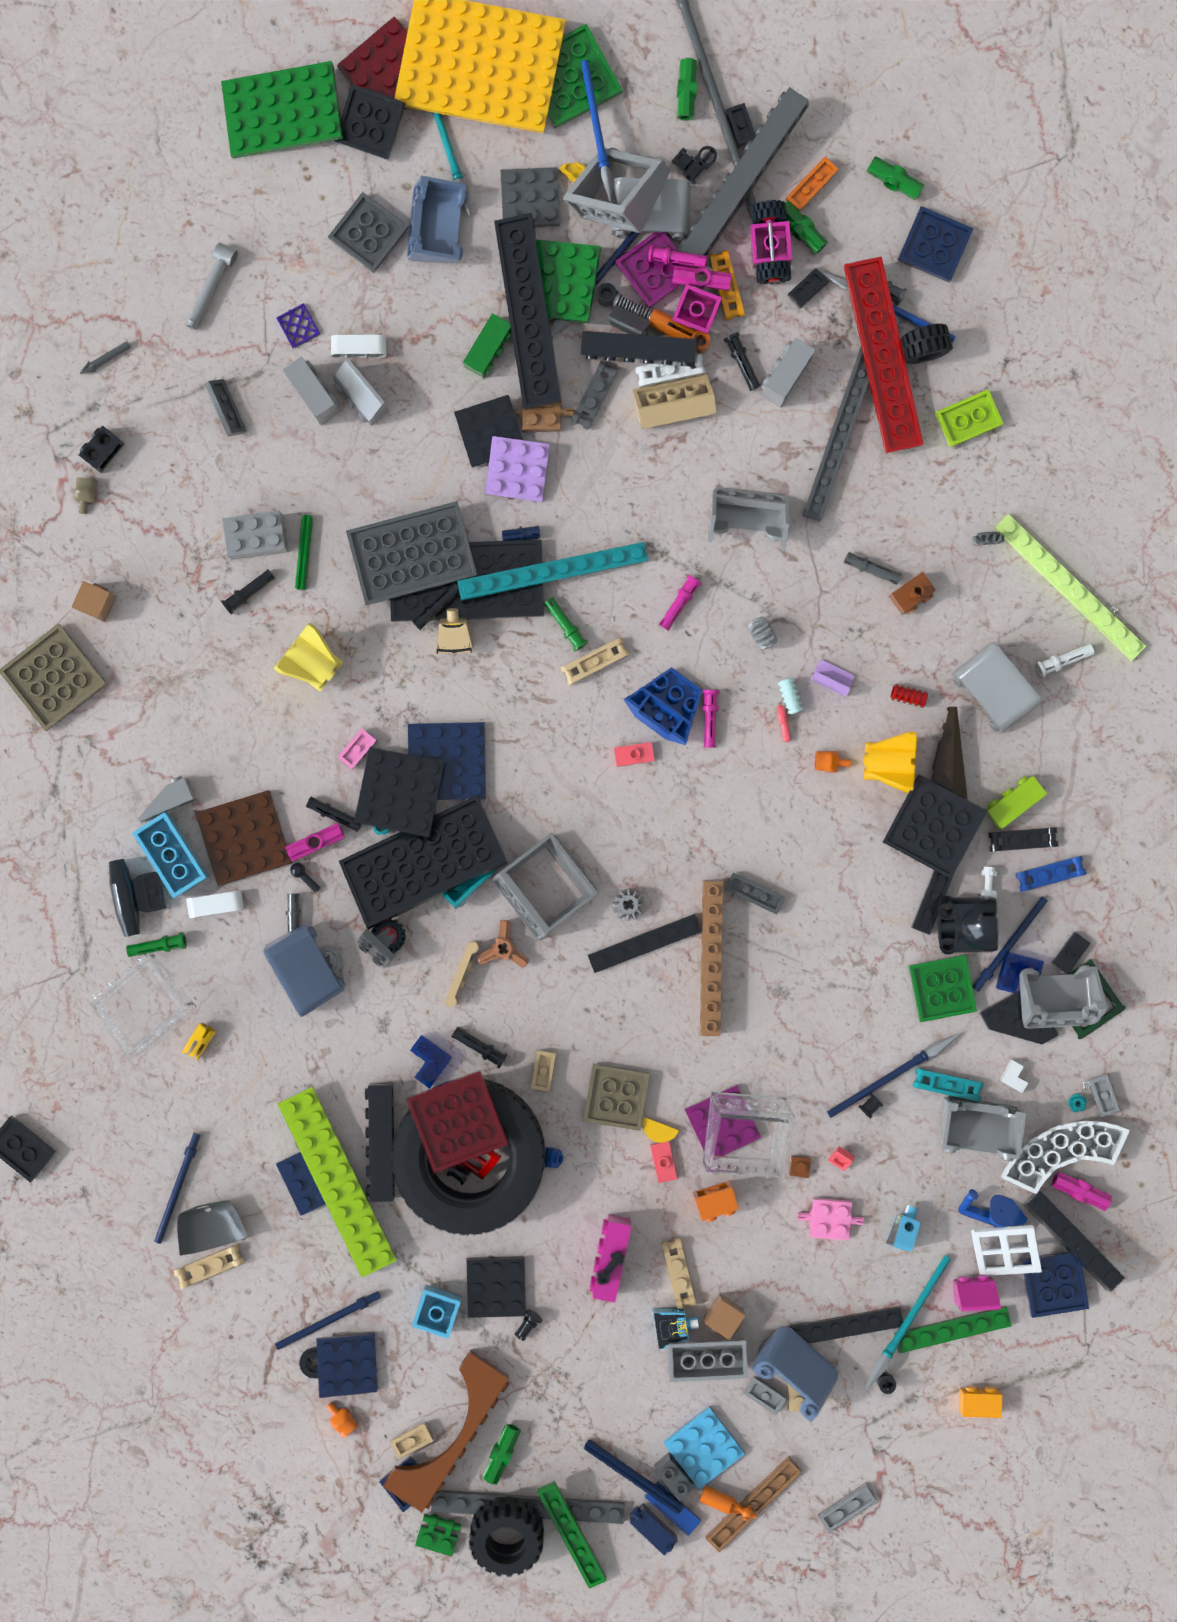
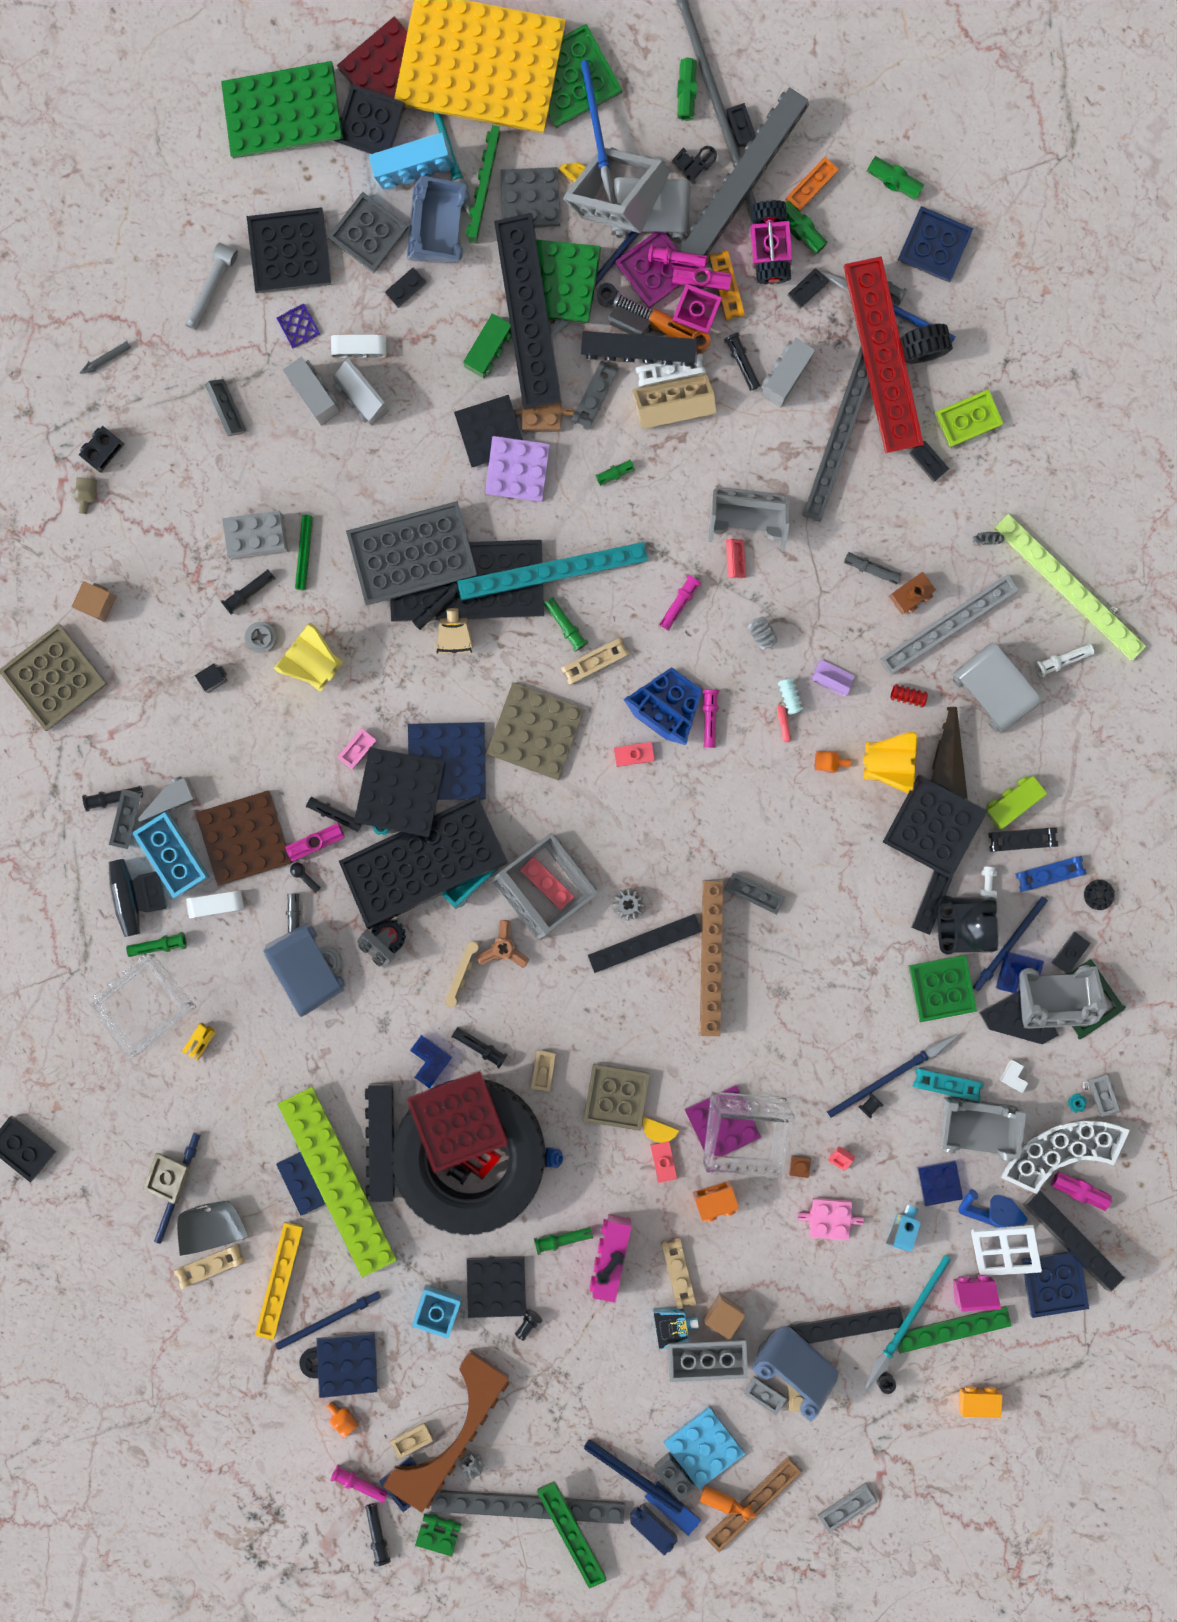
(103, 799): none -> black pin
(125, 819): none -> dark grey plate
(166, 1178): none -> plate
(211, 677): none -> black brick
(252, 633): none -> light grey gear
(279, 1280): none -> yellow plate
(289, 250): none -> black plate
(351, 1481): none -> dark pink pin
(378, 1544): none -> black pin
(405, 287): none -> black plate
(411, 161): none -> medium azure brick
(471, 1466): none -> light grey gear
(484, 176): none -> green plate
(500, 1557): black tyre -> none
(501, 1453): green piece -> none
(521, 533): dark blue axle -> none
(535, 731): none -> dark tan plate
(546, 883): none -> coral plate
(553, 1242): none -> green pin
(615, 472): none -> green pin
(736, 558): none -> coral plate
(929, 461): none -> black plate
(940, 1183): none -> clear blue plate
(949, 624): none -> light grey plate
(1090, 894): none -> black gear

